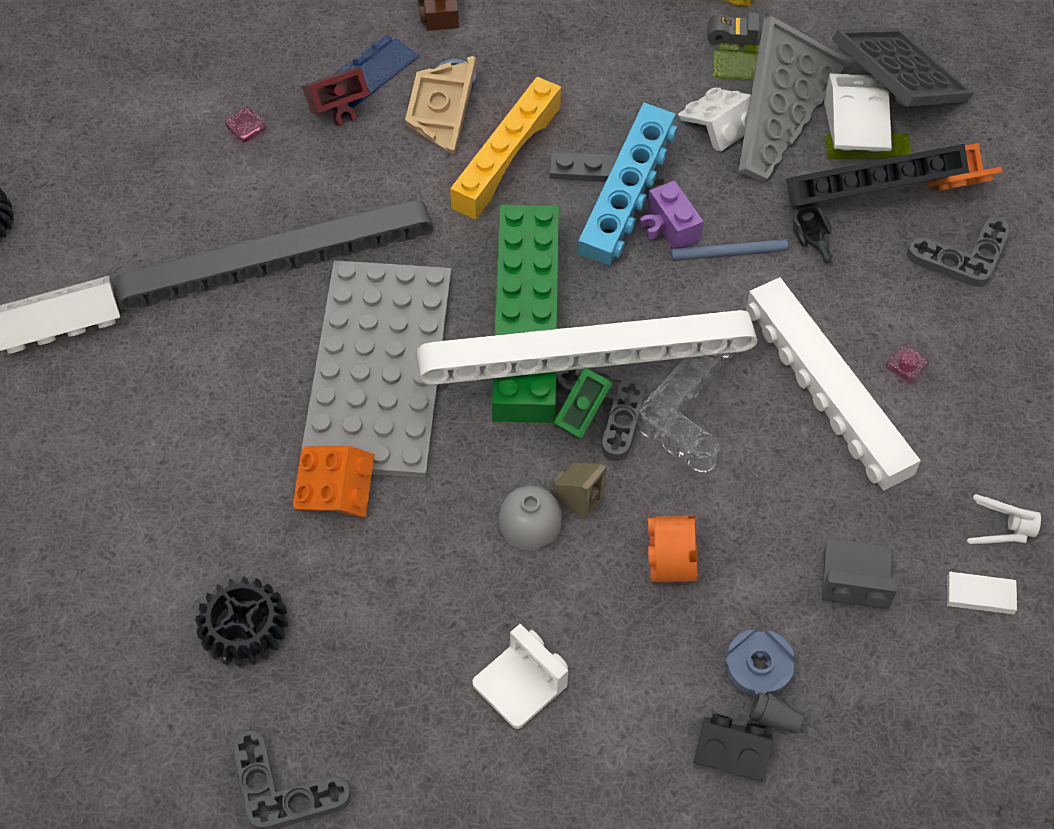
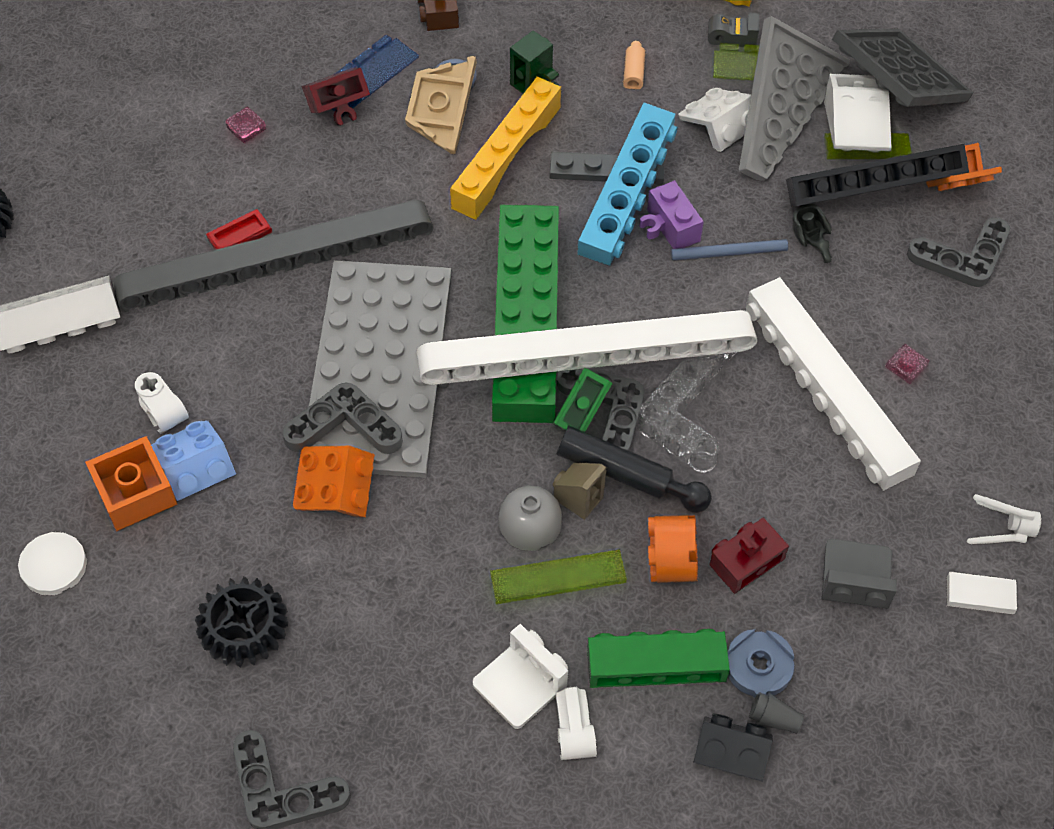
(52, 563): none -> white tile
(131, 483): none -> orange brick
(159, 402): none -> white piece
(193, 459): none -> light blue bracket
(241, 230): none -> red tile
(339, 412): none -> dark grey beam
(531, 59): none -> dark green brick
(558, 576): none -> clear neon green tile
(575, 732): none -> white piece
(632, 469): none -> black piece
(634, 66): none -> light nougat cylinder
(657, 658): none -> green brick
(748, 554): none -> dark red brick

